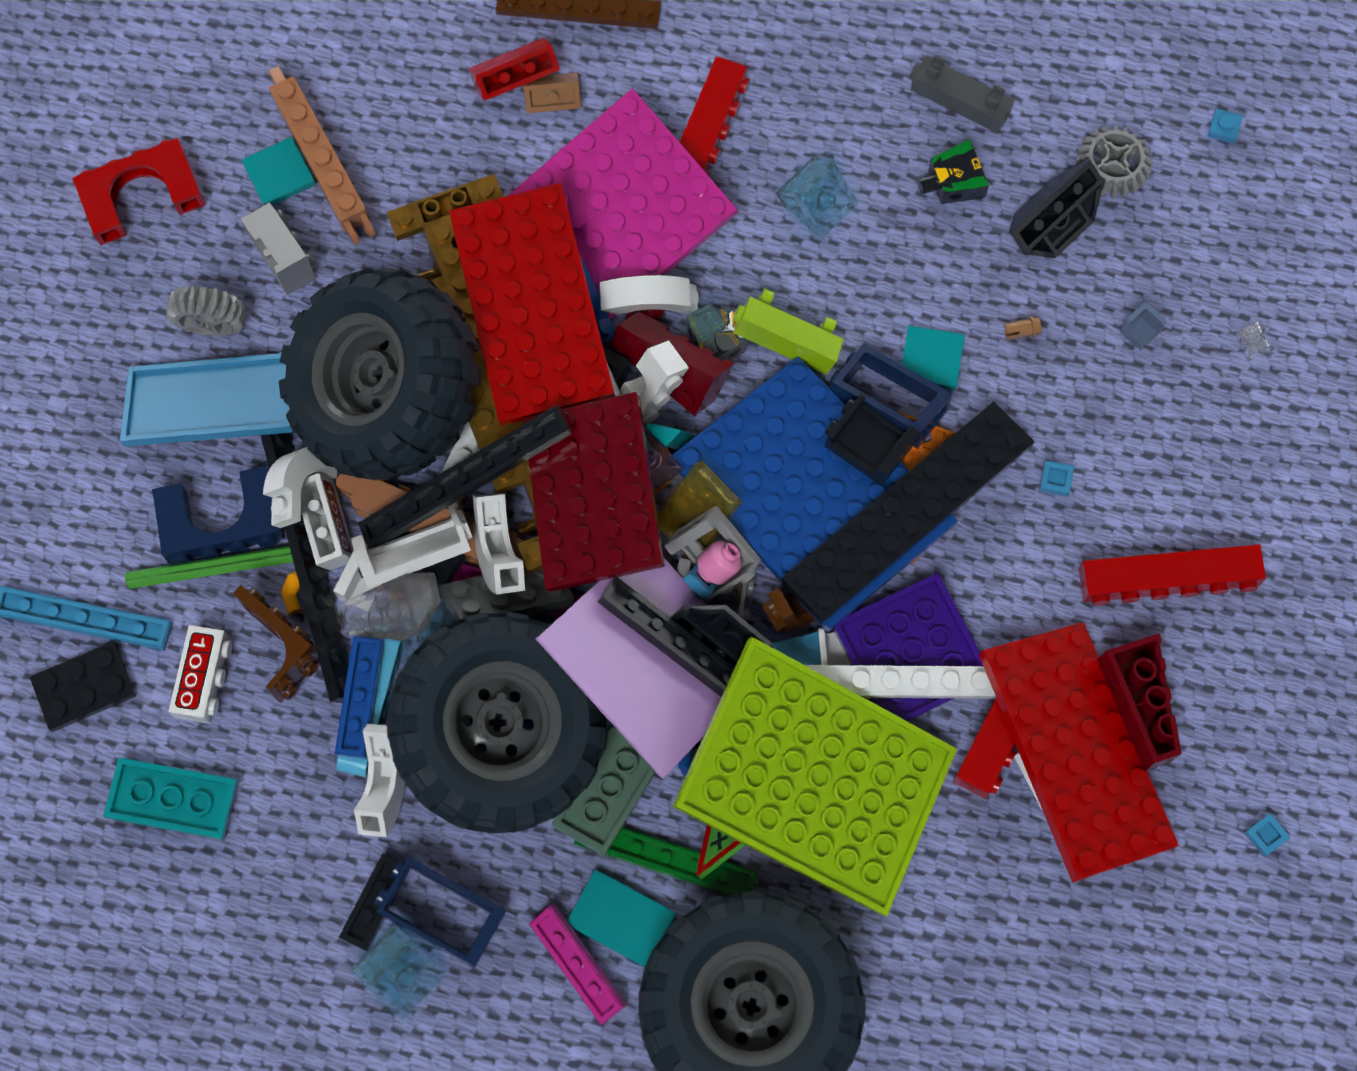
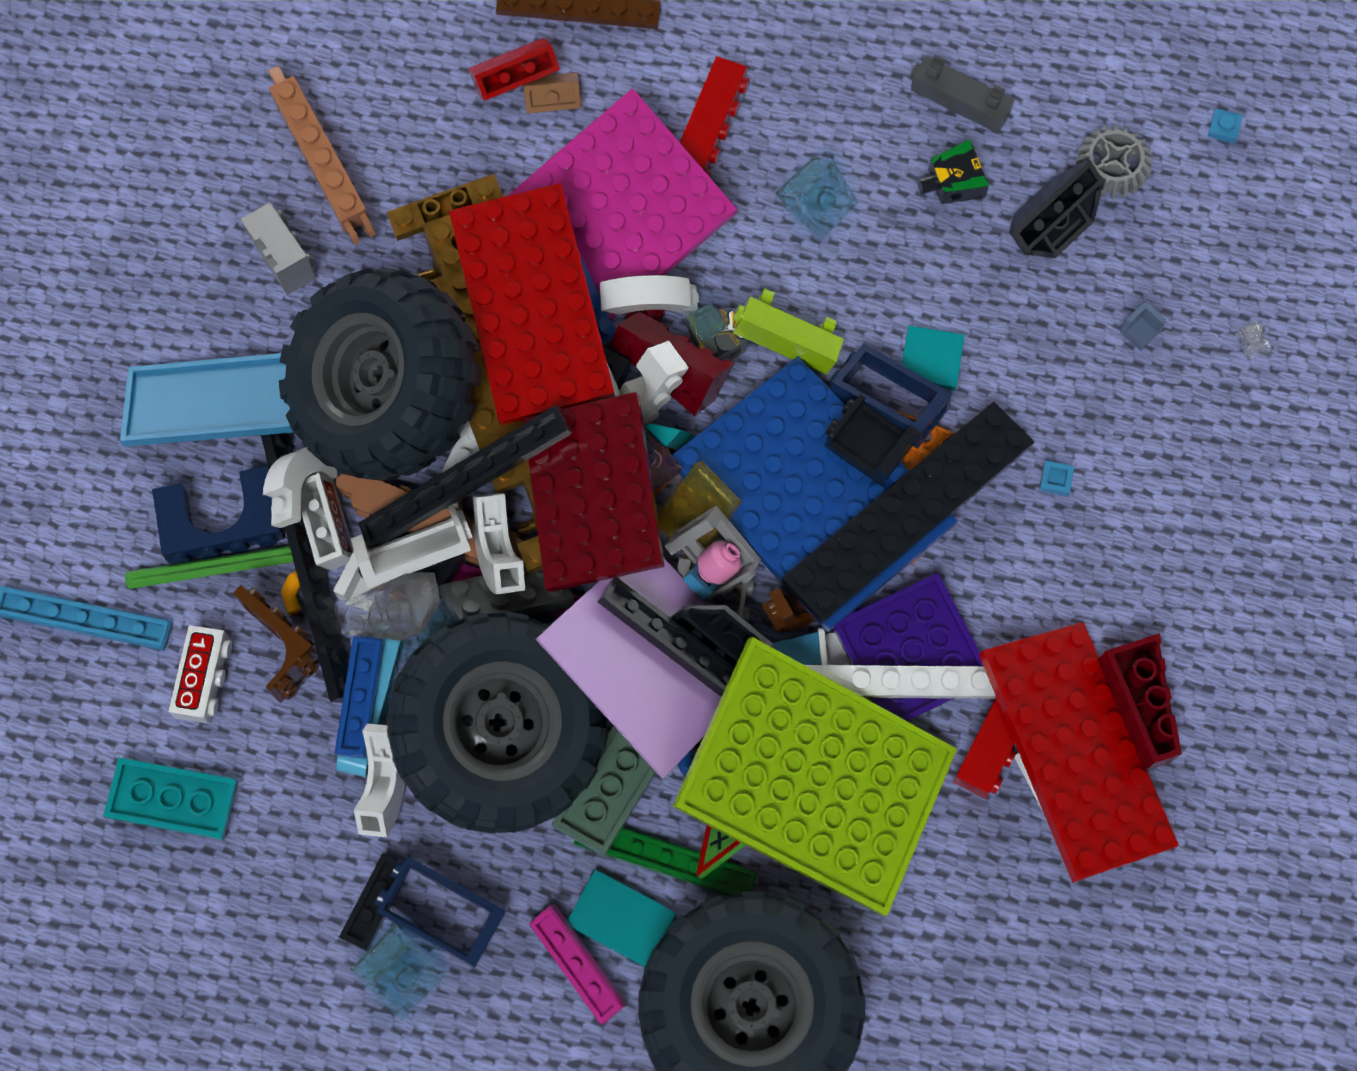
(82, 686): black plate -> none
(101, 186): red arch -> none
(205, 311): light grey gear -> none
(278, 172): teal tile -> none
(1023, 328): medium nougat pin -> none
(1172, 573): red brick -> none
(1267, 835): dark azure plate -> none

